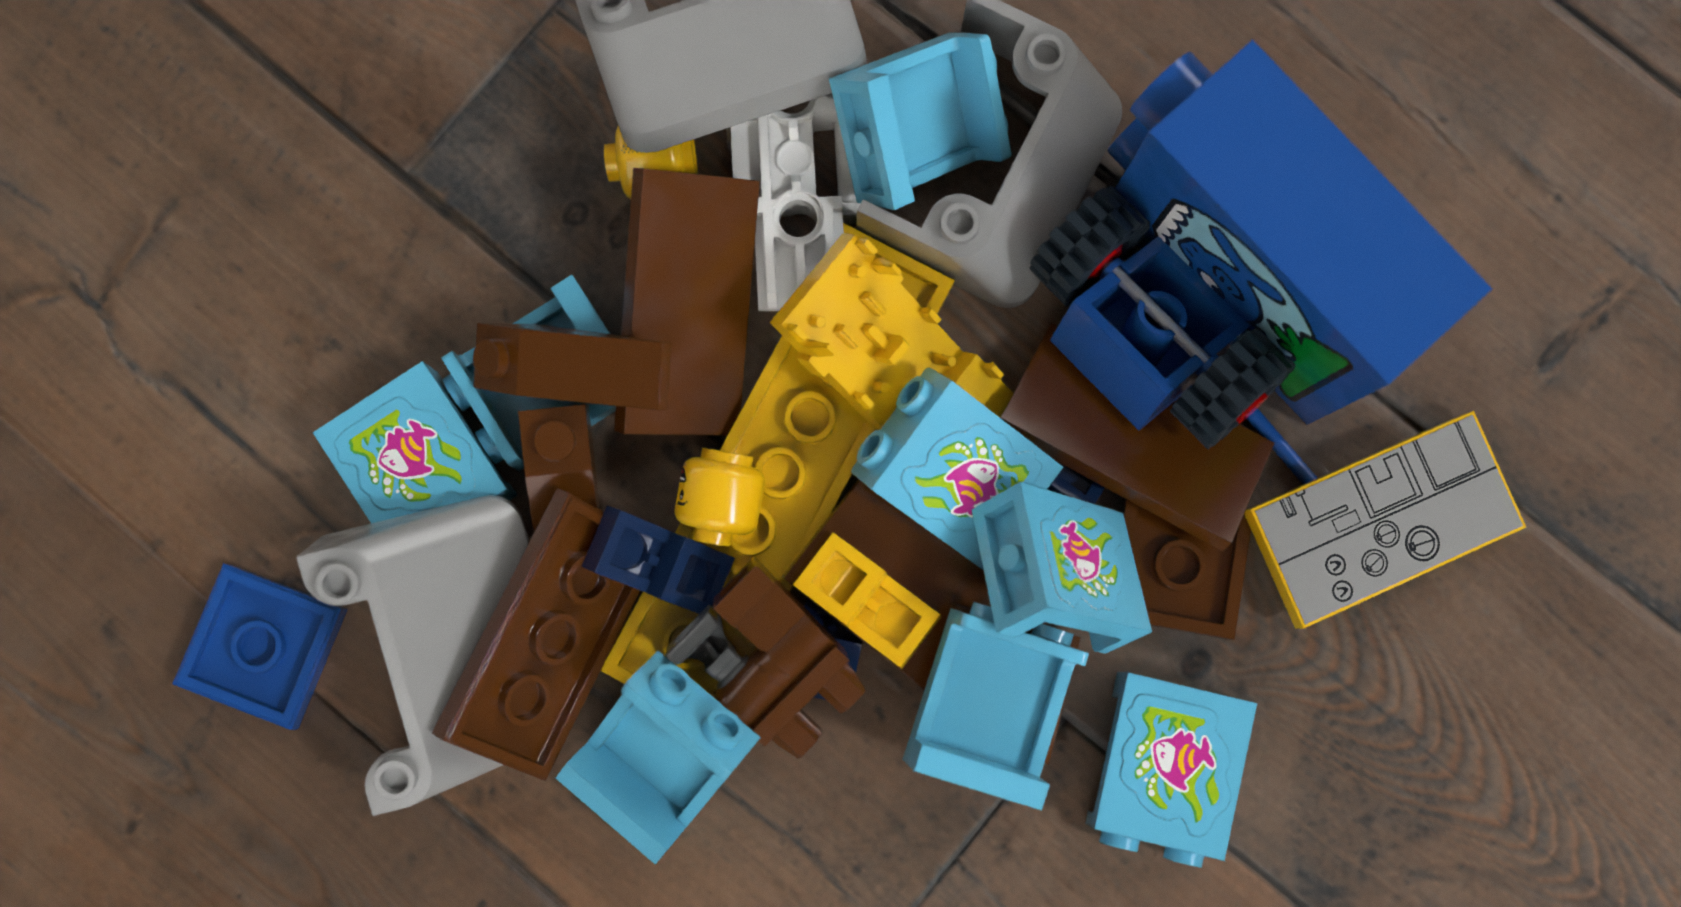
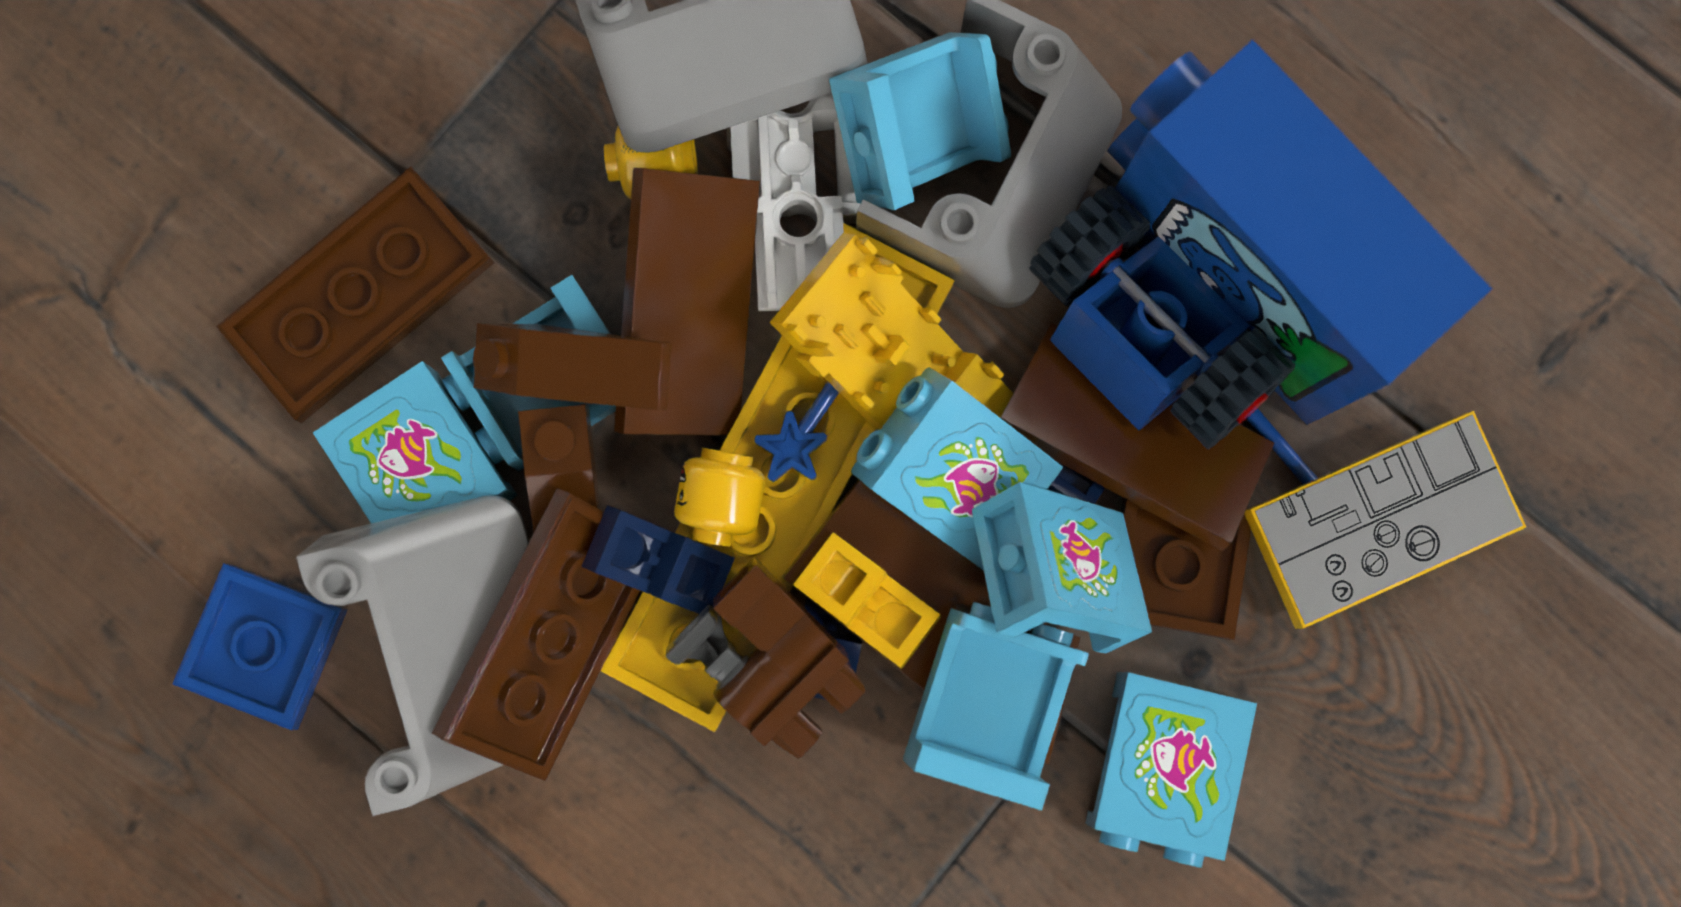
(355, 295): none -> reddish brown tile
(657, 757): medium azure panel -> none
(797, 441): none -> blue piece

